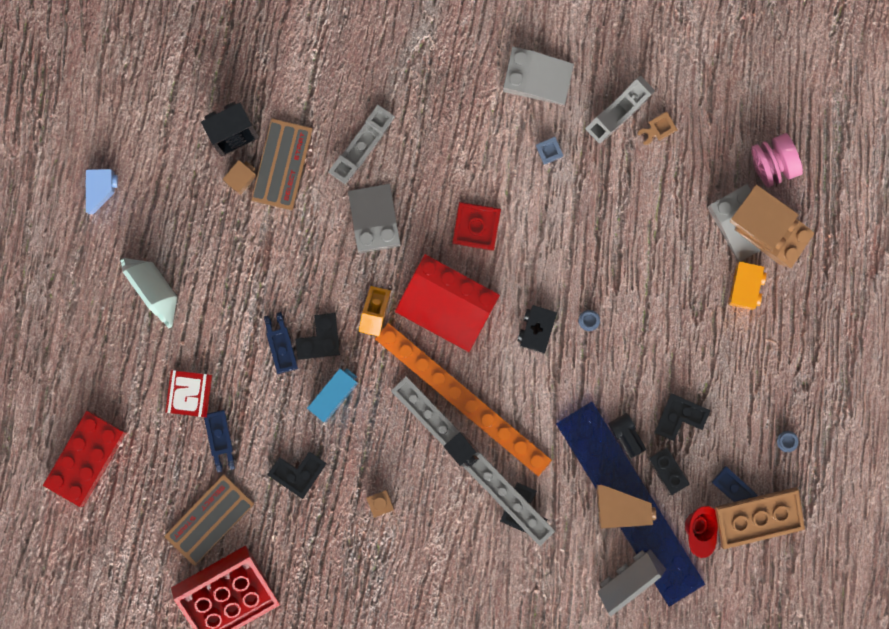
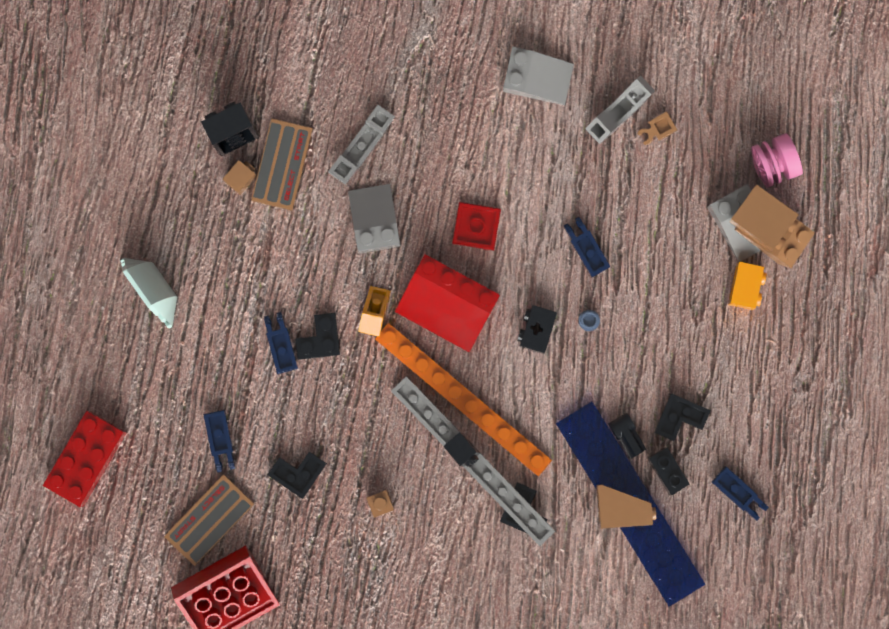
(99, 188): light blue slope -> none
(188, 393): tile -> none
(333, 394): dark azure brick -> none
(549, 151): sand blue plate -> none
(587, 249): none -> dark blue hinge
(630, 581): light grey slope -> none
(702, 531): red piece -> none
(759, 518): medium nougat tile -> none
(787, 441): sand blue plate -> none

